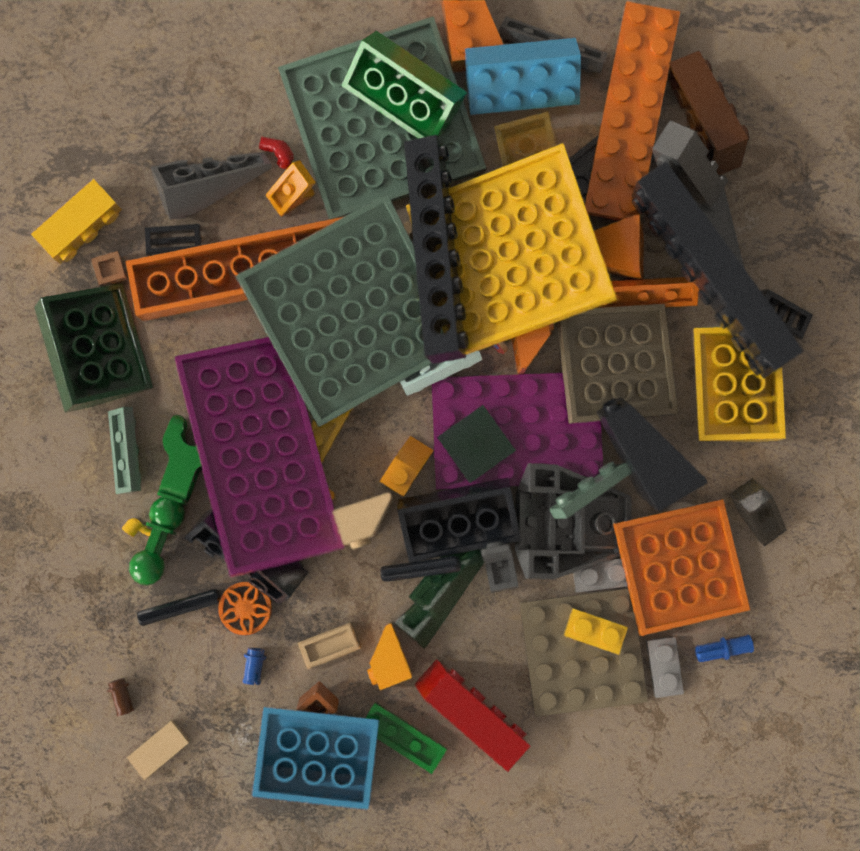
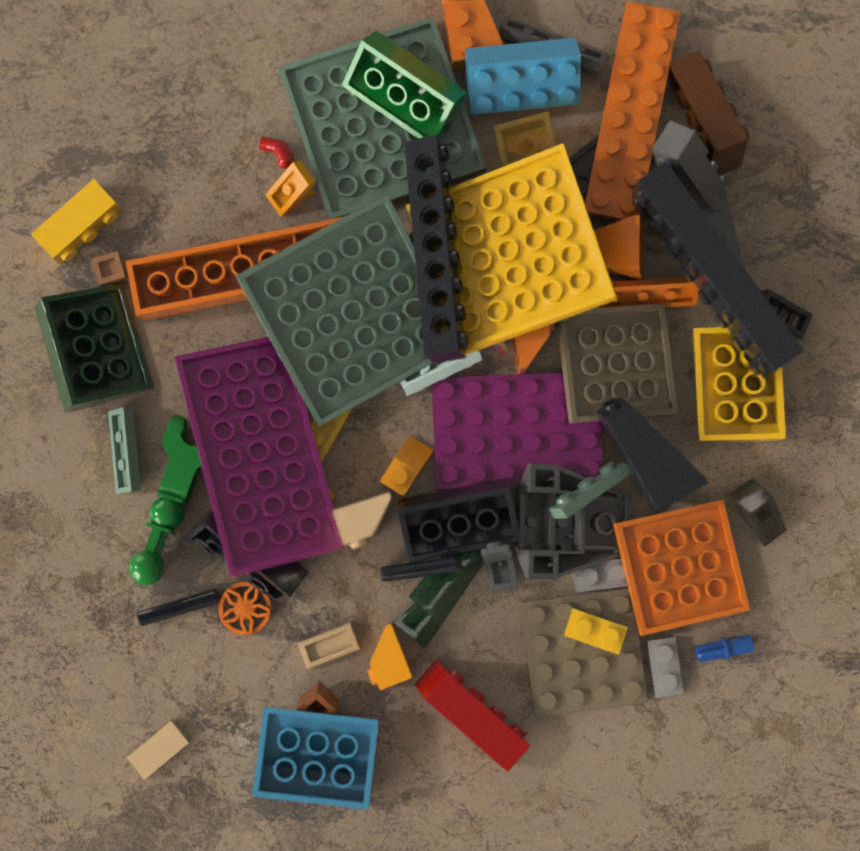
(120, 696): reddish brown pin -> none
(133, 526): yellow hand -> none
(193, 187): dark grey wedge -> none
(197, 238): black tile -> none
(253, 665): blue pin -> none
(406, 739): green plate -> none
(476, 444): clear green plate -> none

